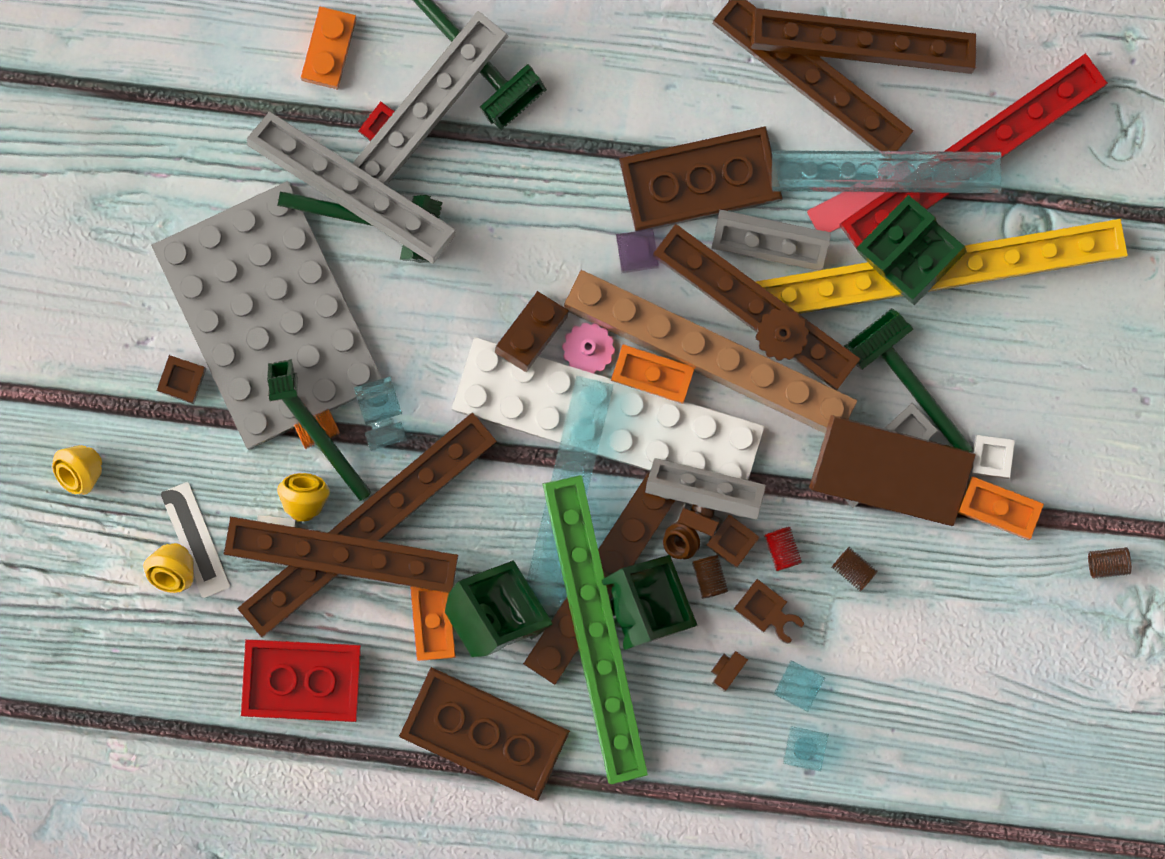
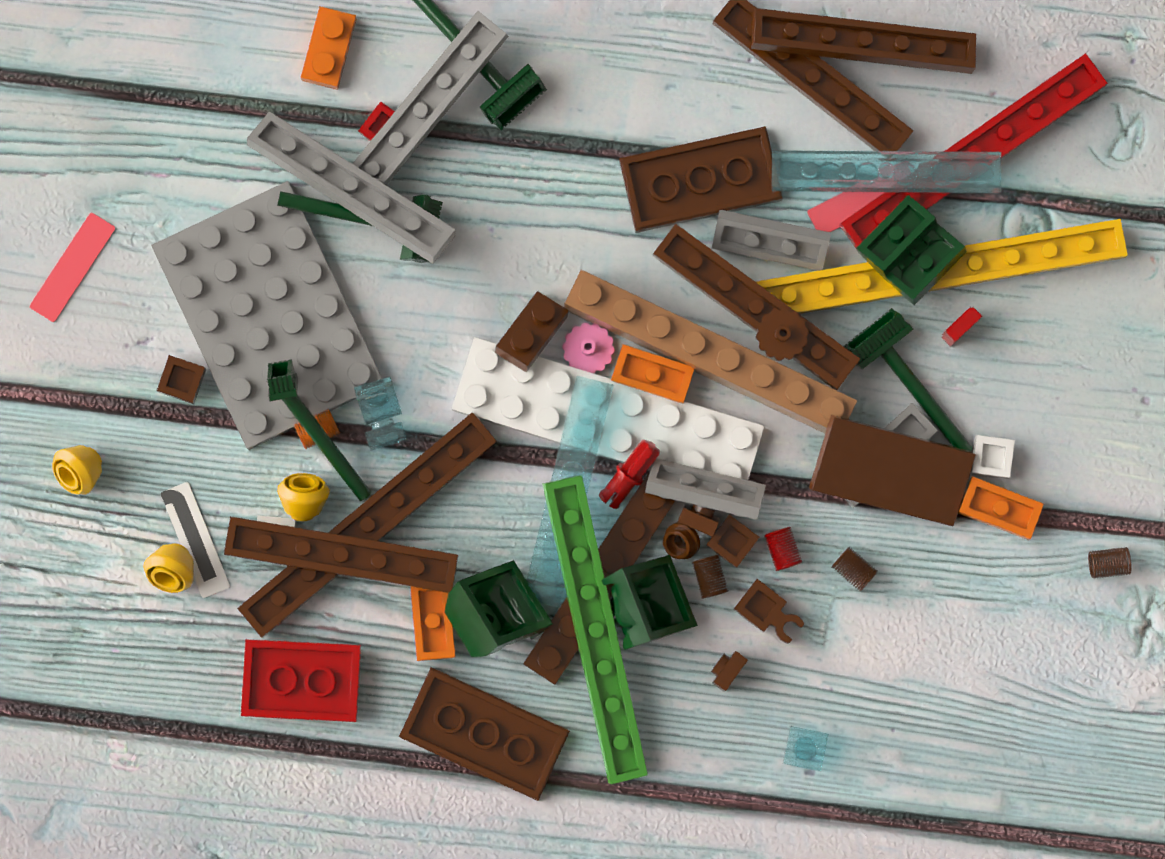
(72, 267): none -> coral sticker
(629, 473): none -> red axle
(636, 251): clear purple plate -> none
(799, 686): clear light blue plate -> none
(961, 326): none -> red tile

